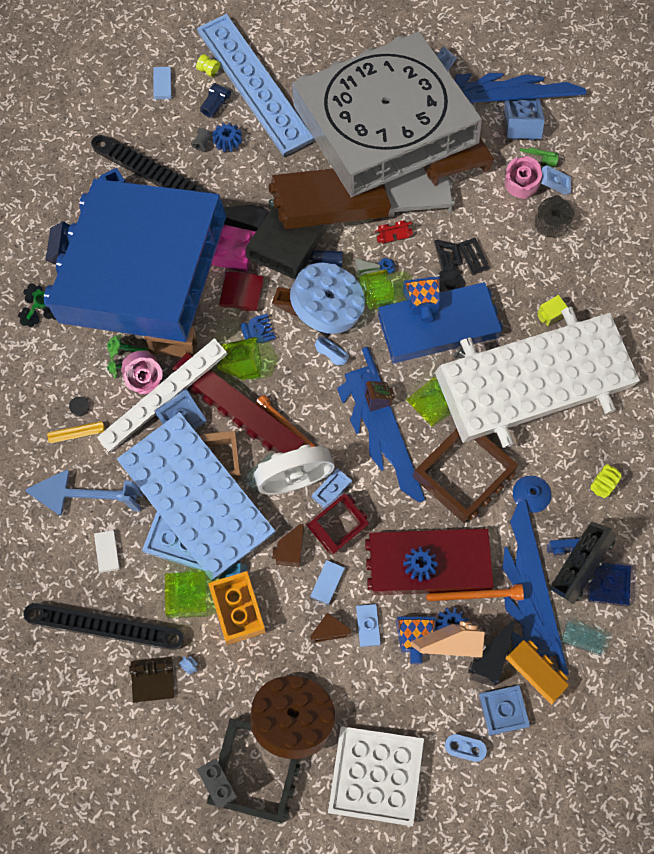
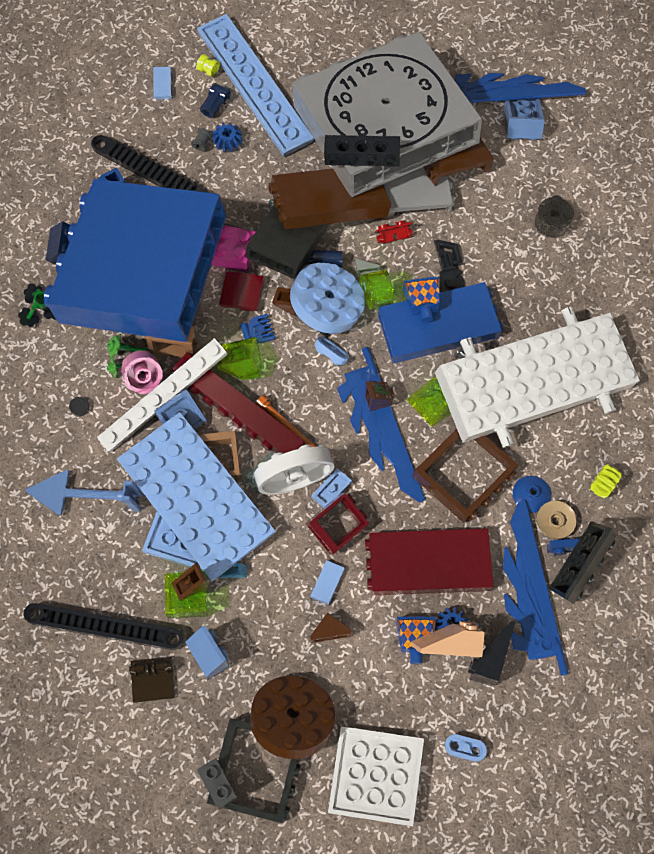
(75, 432): yellow axle -> none
(106, 551): white tile -> none
(189, 664): light blue plate -> none
(190, 582): none -> reddish brown slope
(207, 653): none -> medium blue slope
(237, 608): light orange brick -> none
(245, 216): black slope -> none
(289, 548): reddish brown slope -> none
(362, 150): none -> black brick
(368, 625): light blue plate -> none
(385, 261): blue plate -> none
(427, 561): blue gear -> none
(446, 57): light blue plate -> none
(485, 267): black tile -> none
(504, 710): medium blue plate -> none
(514, 592): orange piece -> none
(523, 177): bright pink brick -> none
(538, 671): light orange slope -> none
(548, 158): bright green plant -> none
(551, 310): neon yellow brick -> none
(556, 180): light blue plate -> none
(559, 511): none -> tan dish
(583, 638): clear light blue plate -> none
(610, 585): clear blue plate -> none

